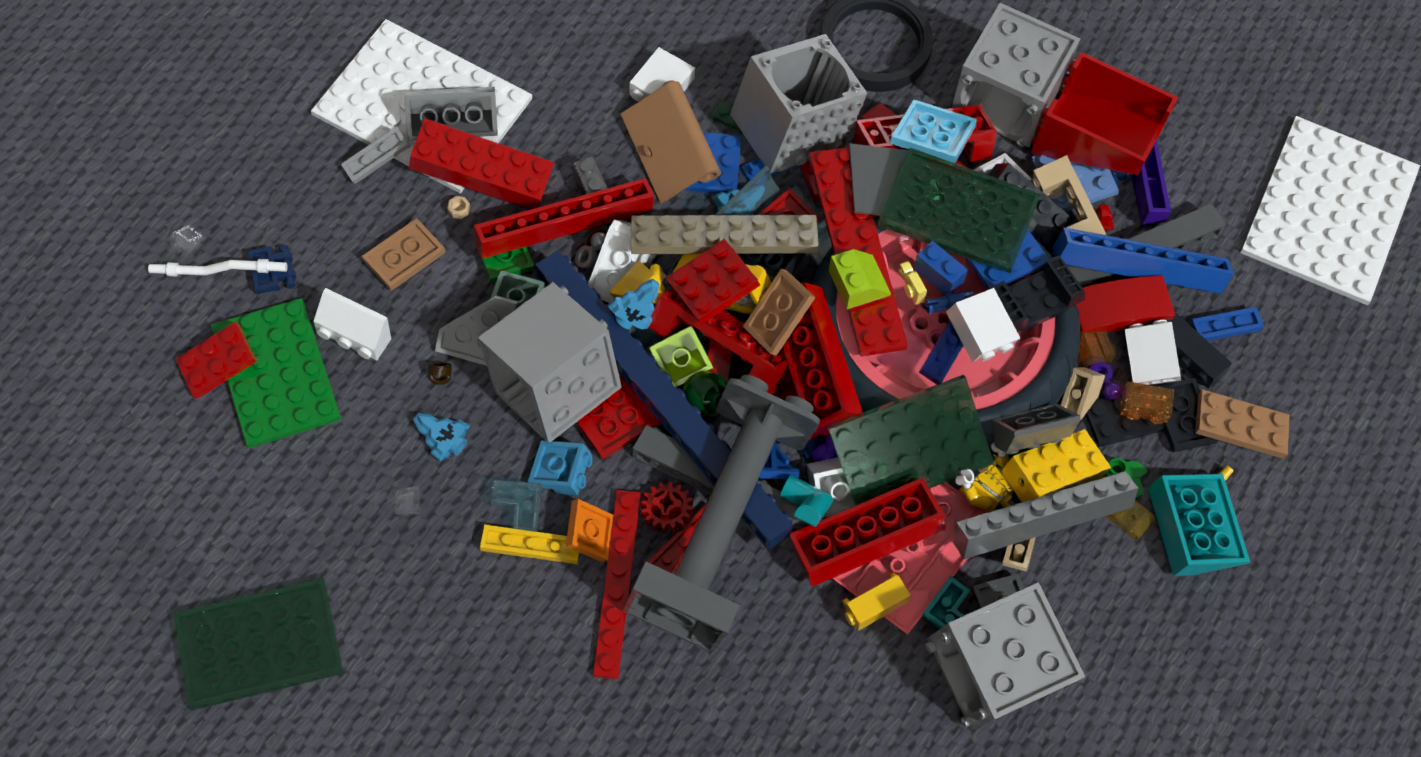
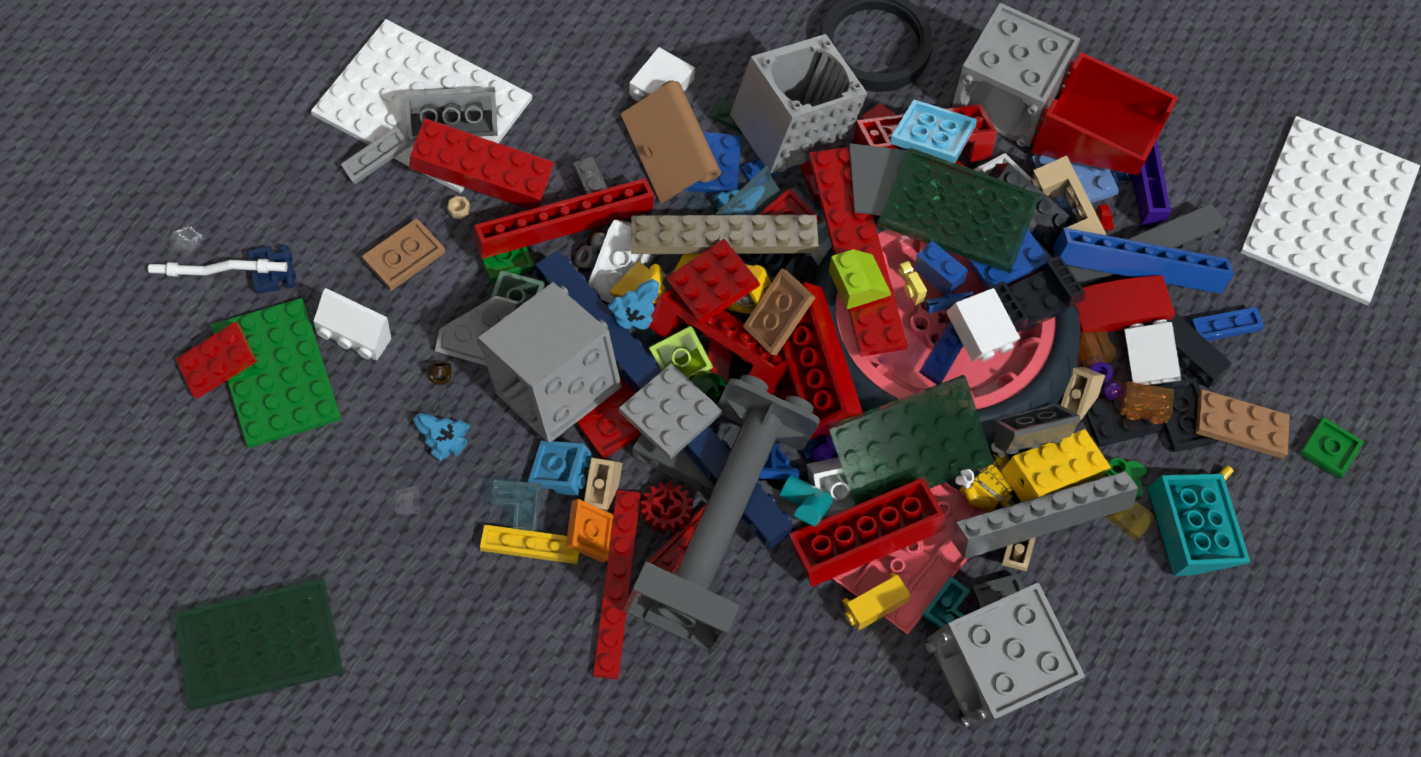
(602, 482): none -> tan slope
(670, 411): none -> light grey plate
(1331, 448): none -> green plate

